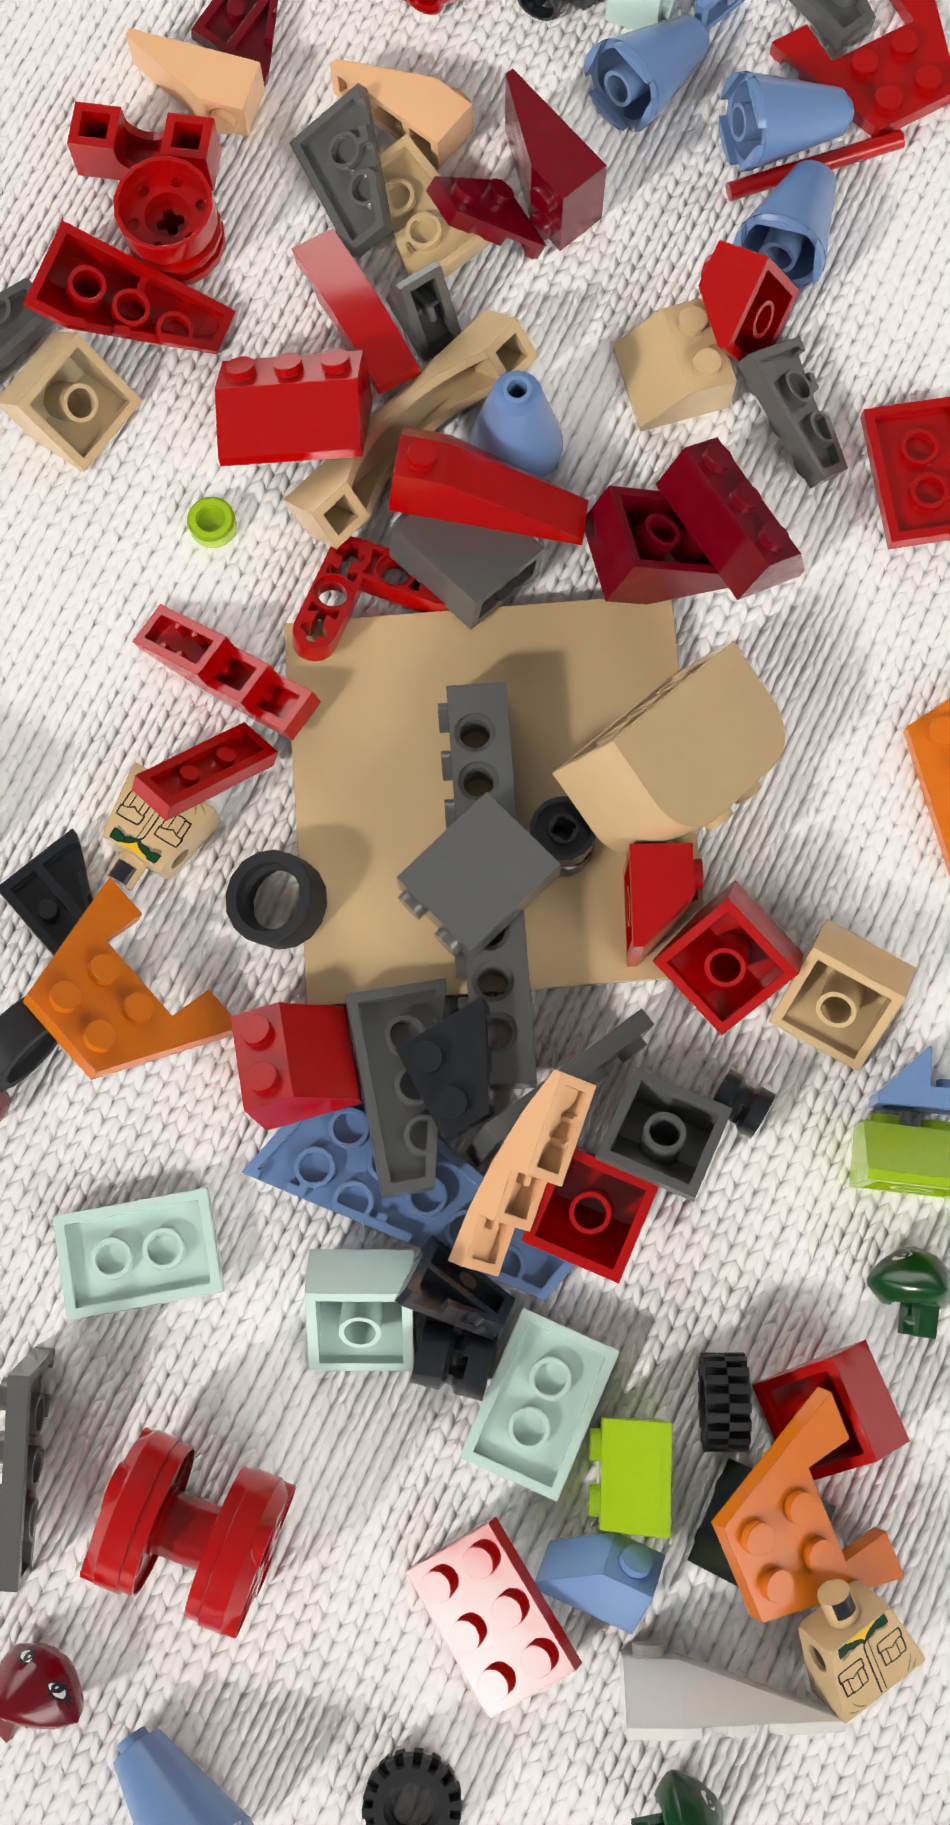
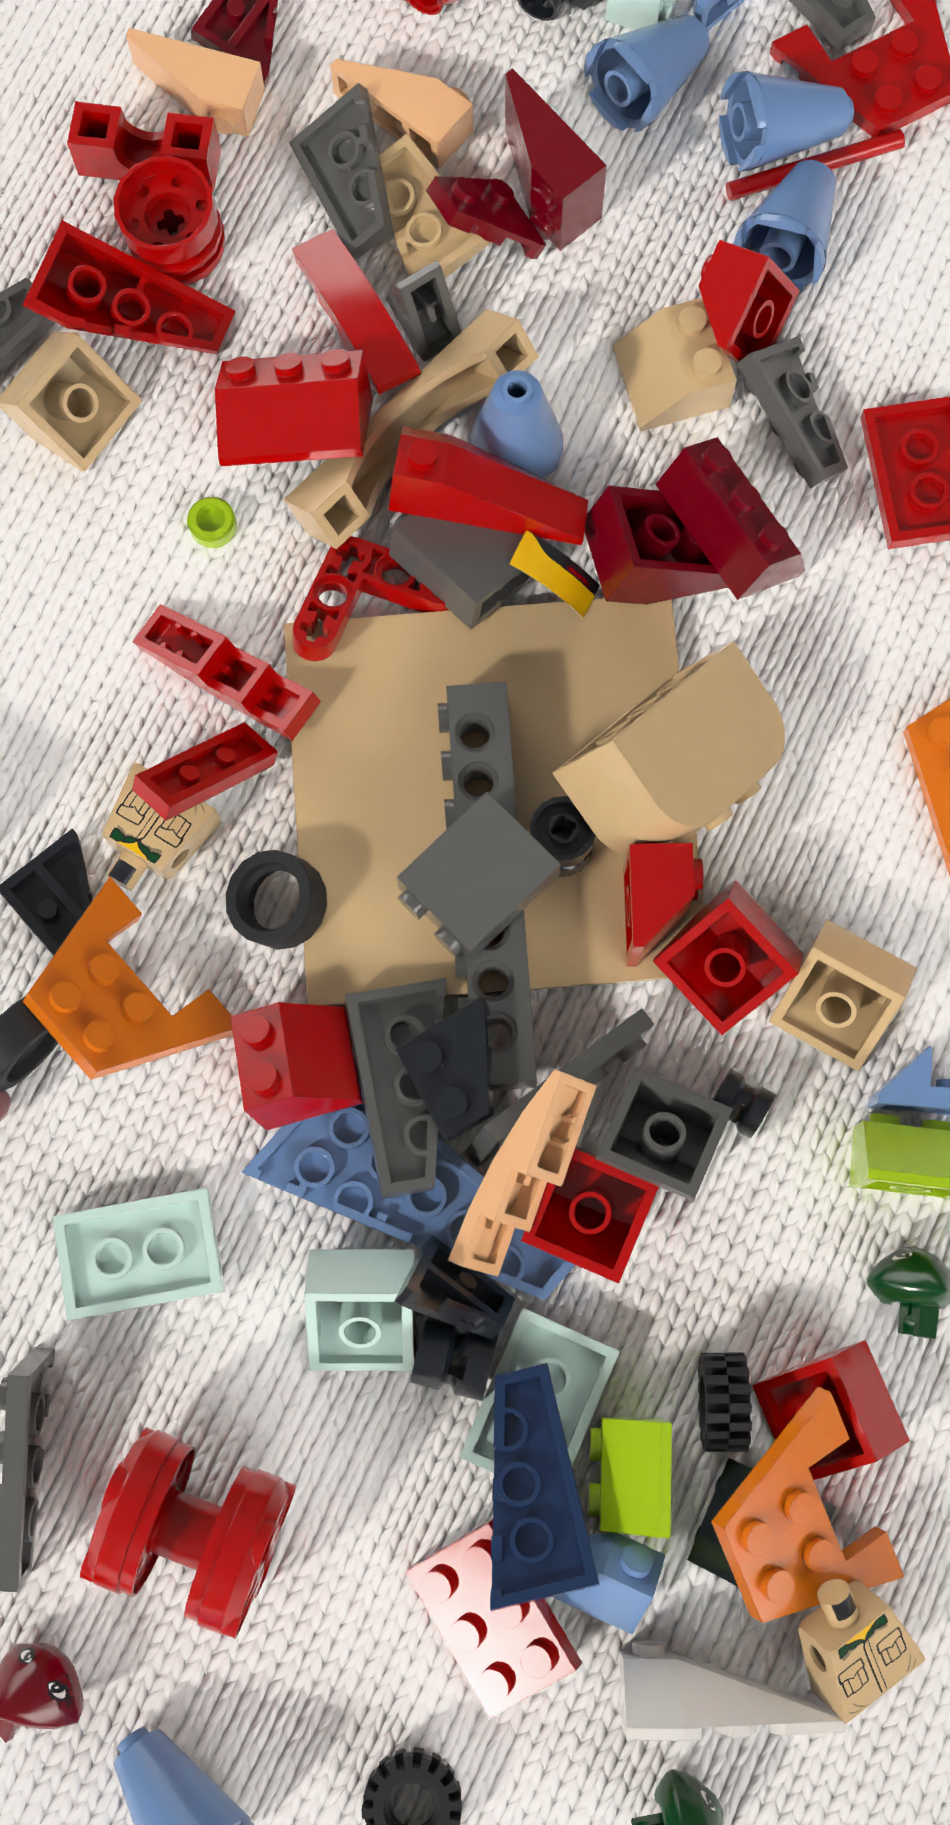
(537, 1514): none -> dark blue wing
(555, 572): none -> yellow sticker

